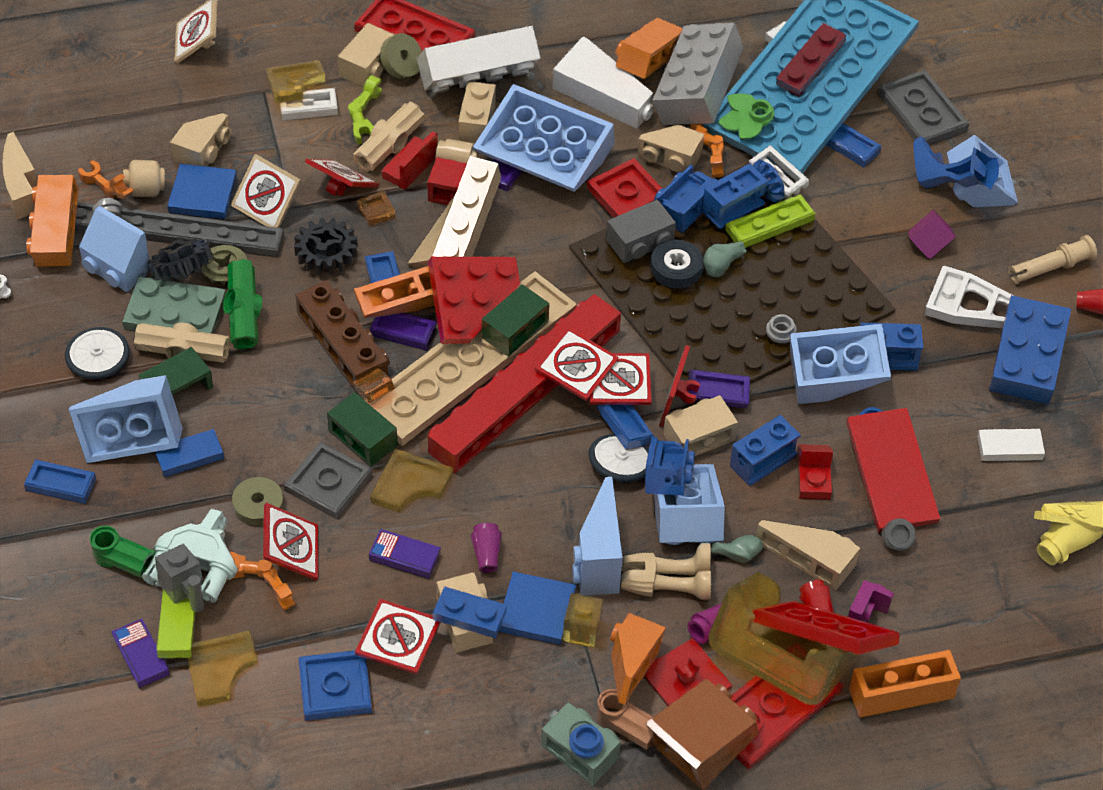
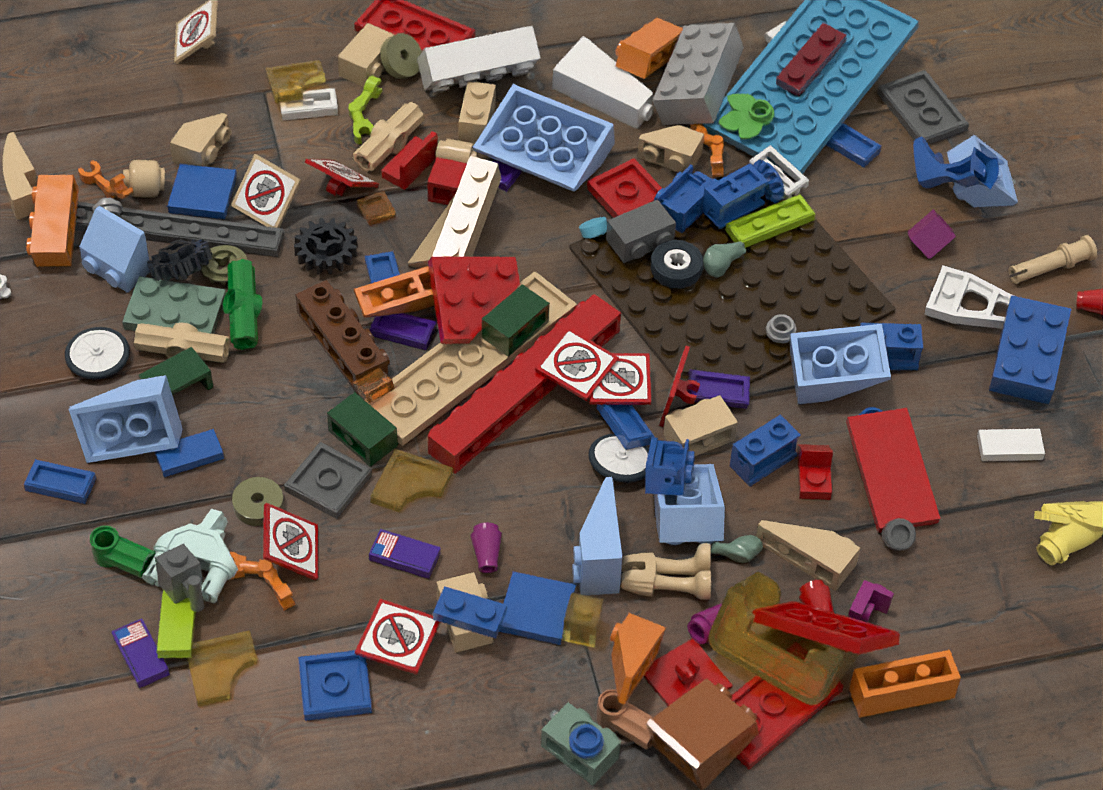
(593, 227): none -> medium azure tile

